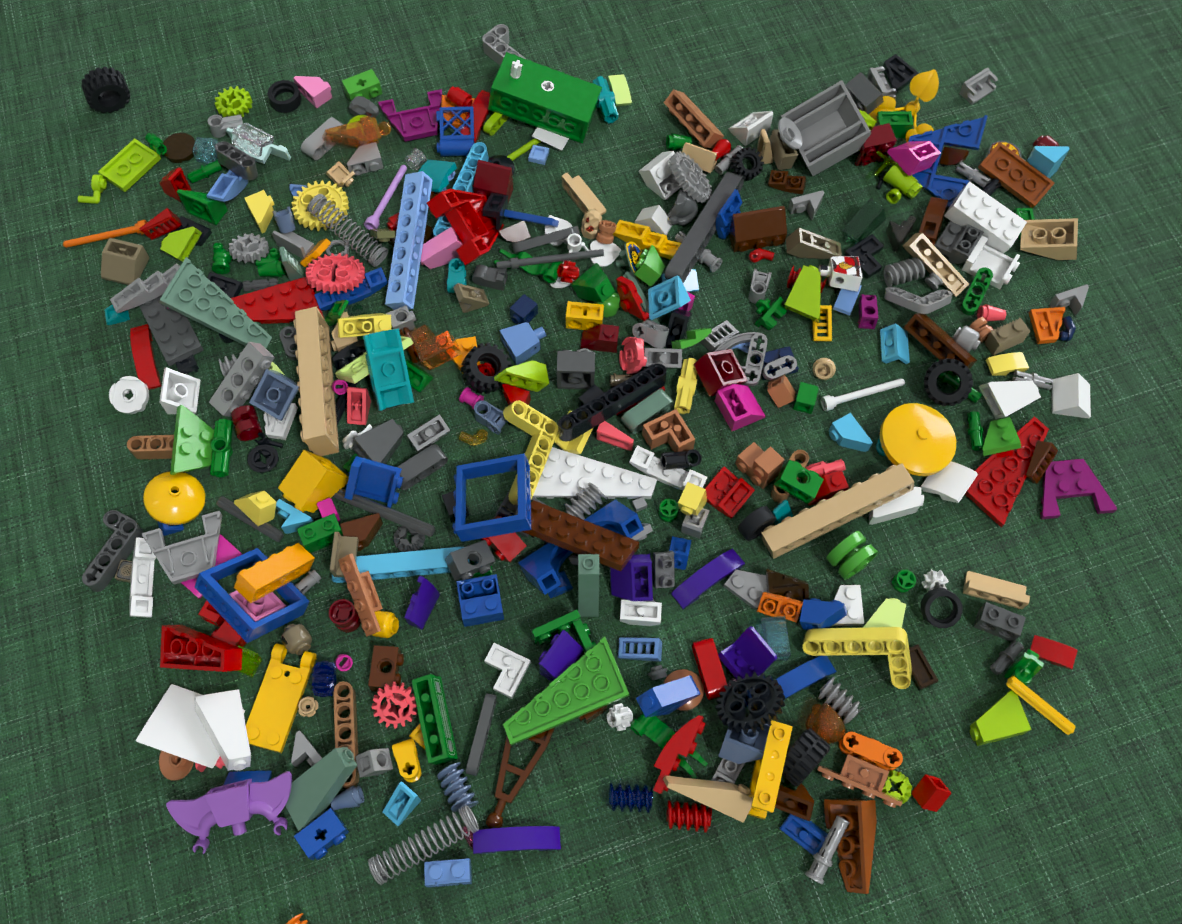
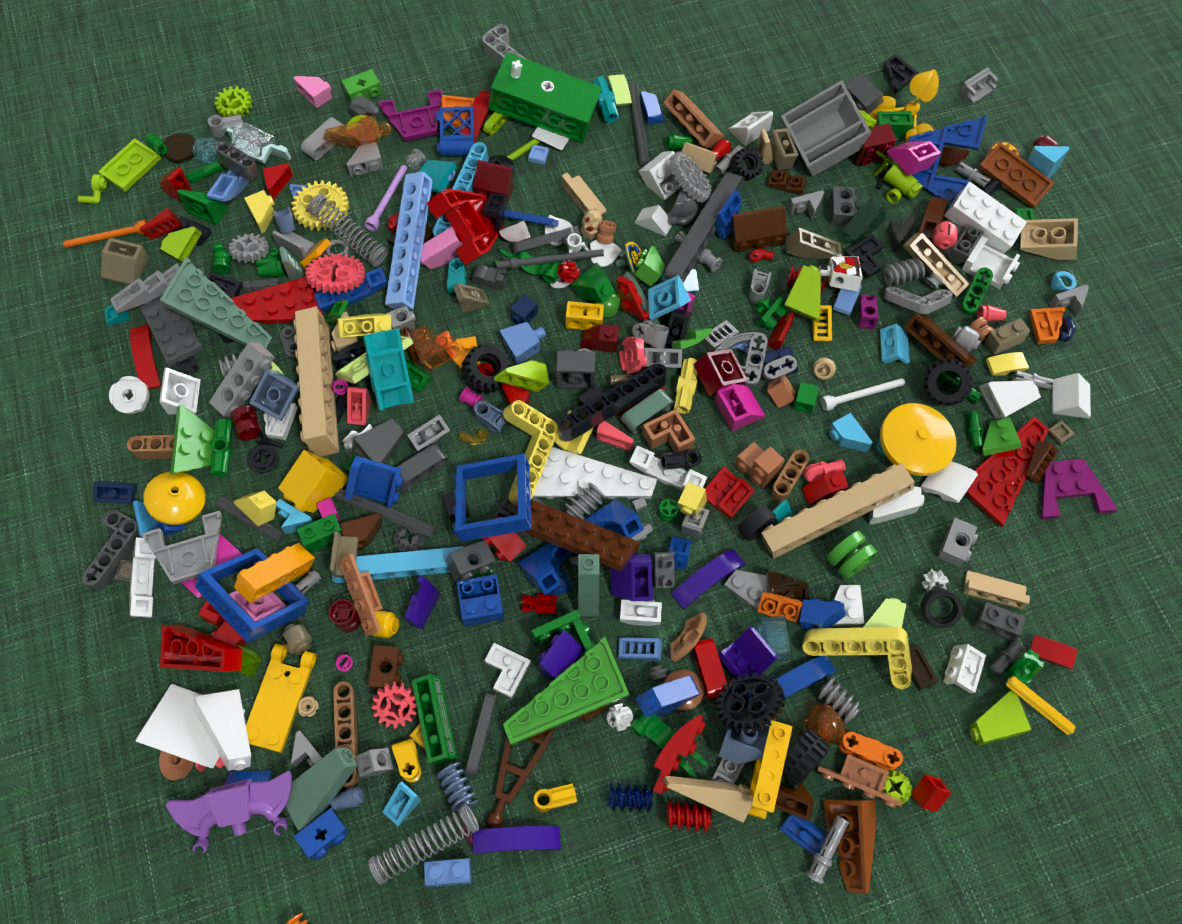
(105, 90): black tyre -> none
(114, 492): none -> dark blue slope
(144, 520): none -> dark azure slope
(276, 178): none -> red slope
(281, 87): black tyre -> none
(324, 678): clear blue gear -> none
(340, 175): tan bracket -> none
(382, 235): olive plate -> none
(459, 97): red brick -> none
(542, 603): none -> red plate
(557, 797): none -> yellow piece
(639, 124): none -> dark grey axle
(645, 238): yellow slope -> none
(651, 108): none -> slope
(689, 637): none -> medium nougat tile
(780, 331): none -> red slope
(788, 481): green brick -> none
(790, 133): light grey dish -> none
(842, 205): none -> dark grey brick
(880, 82): light grey hinge -> none
(908, 581): green wheel -> none
(945, 235): none -> coral head
(950, 550): none -> light grey brick
(964, 667): none -> white bracket
(1057, 283): none -> medium azure piece
(1060, 433): none -> dark tan tile

